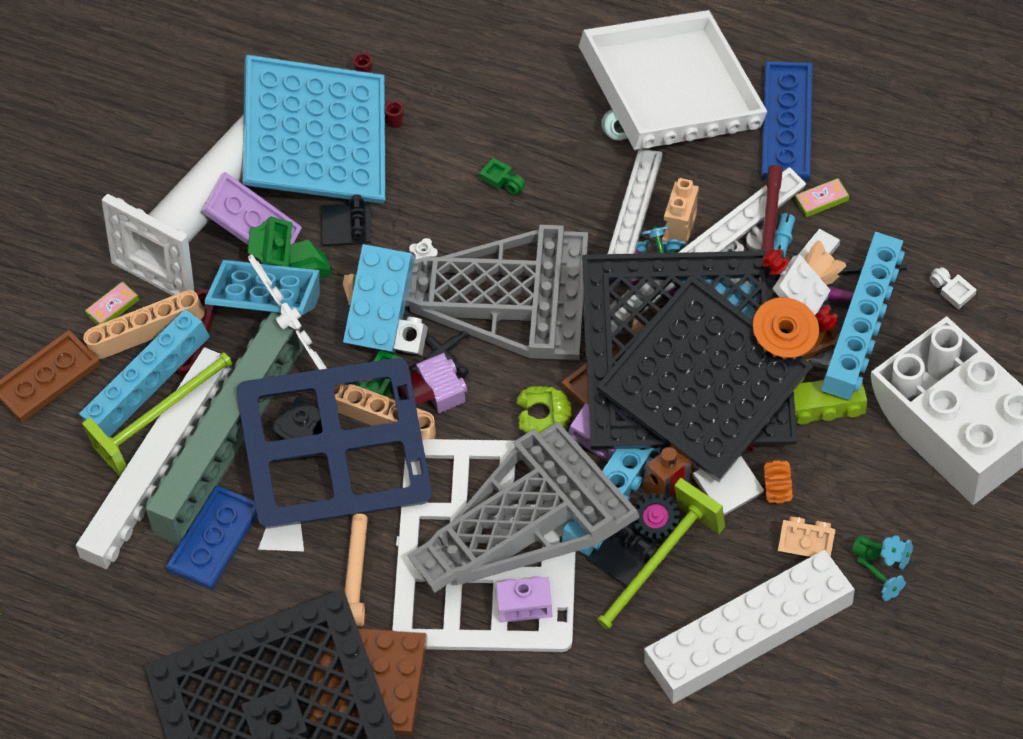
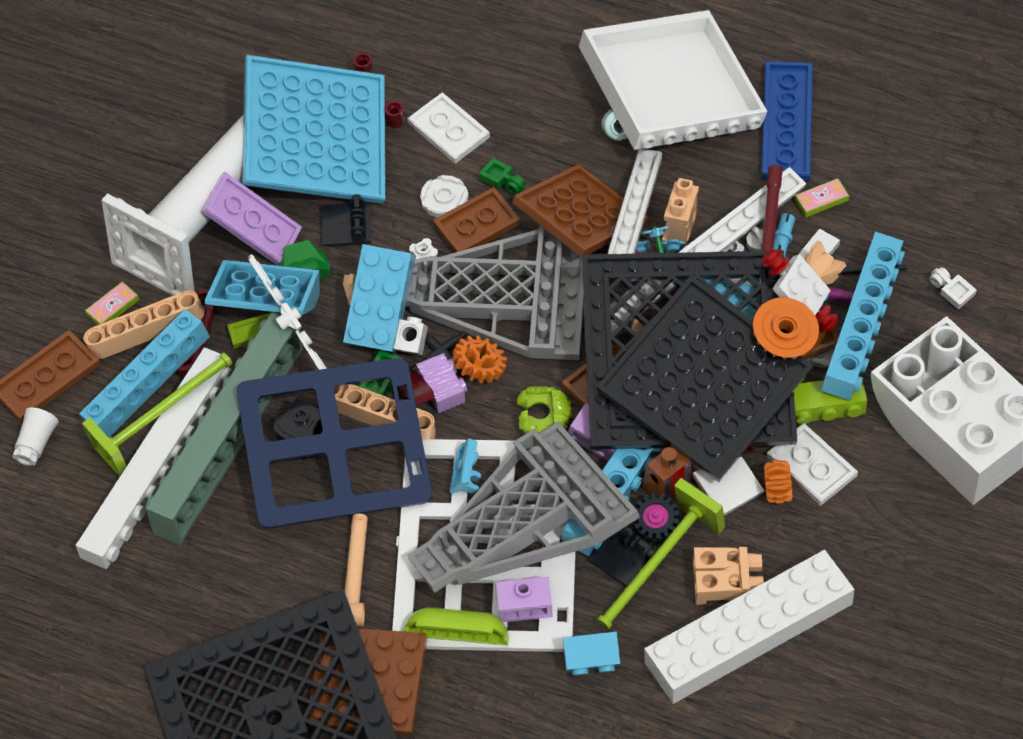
(34, 435): none -> white plant
(213, 537): blue tile -> none
(243, 331): none -> lime tile
(271, 241): green slope -> none
(283, 538): white sticker -> none
(443, 195): none -> white tile
(448, 127): none -> white tile
(458, 626): none -> lime brick
(462, 472): none -> medium azure plate
(477, 221): none -> dark orange plate
(479, 359): none -> orange gear
(574, 209): none -> dark orange plate
(591, 652): none -> medium azure brick
(724, 573): none -> light nougat hips
(804, 538): light nougat bracket -> none
(814, 465): none -> white tile
(892, 551): plant -> none

